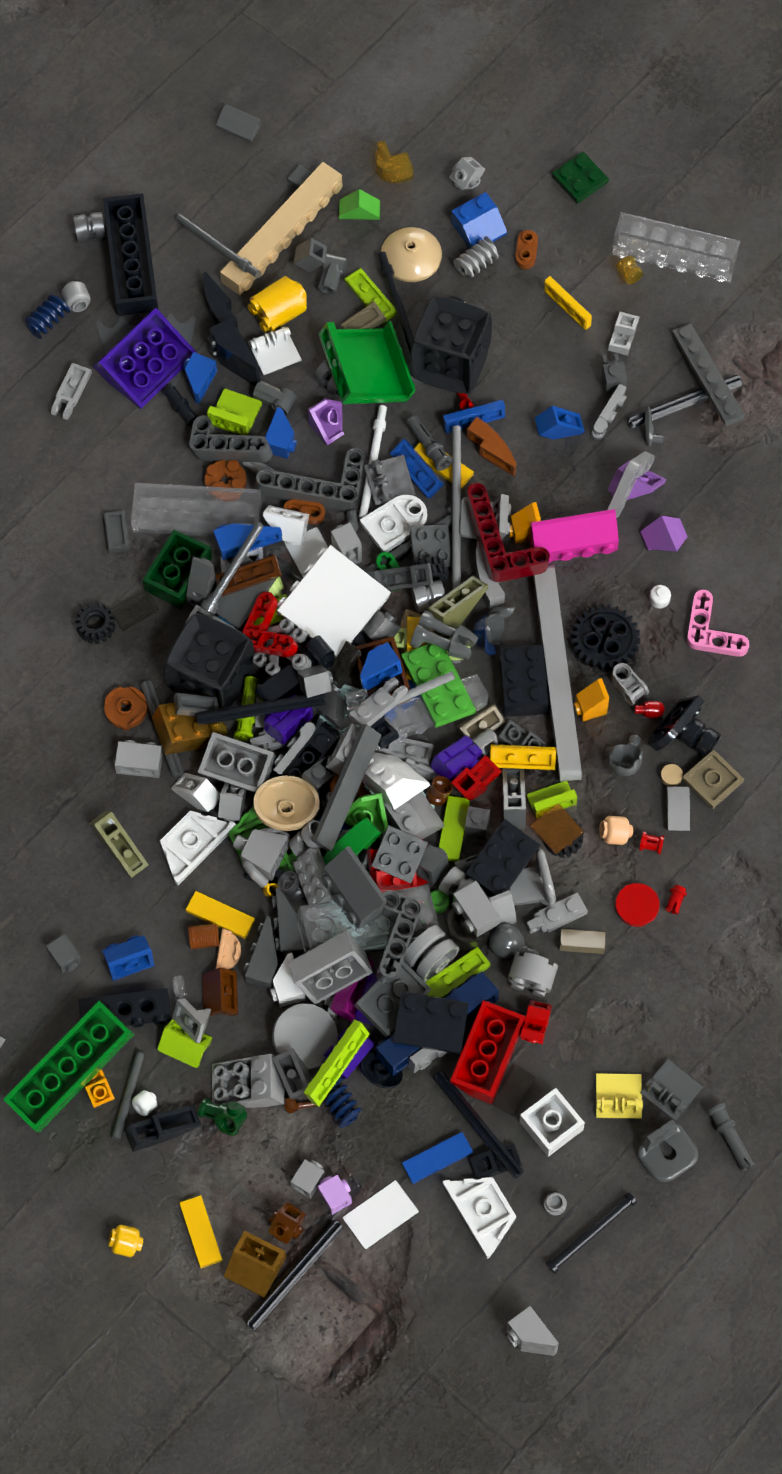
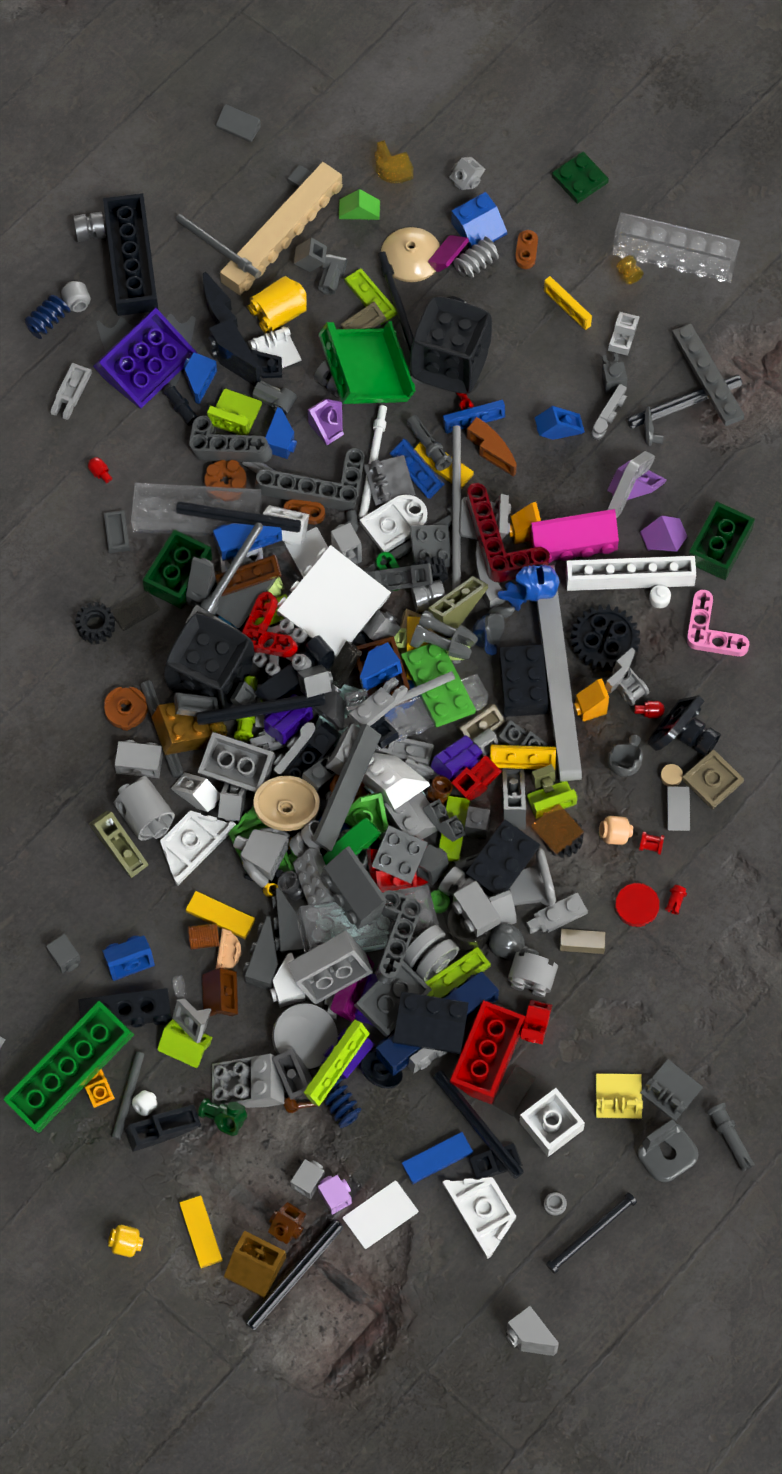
(99, 469): none -> red cylinder
(144, 809): none -> light grey cylinder
(237, 516): none -> black axle
(243, 695): none -> dark grey tile
(269, 364): none -> black piece
(447, 252): none -> magenta slope
(449, 827): none -> dark grey slope
(532, 585): none -> blue piece
(544, 778): none -> olive tile
(622, 666): none -> light grey slope
(630, 573): none -> white brick
(721, 540): none -> dark green brick

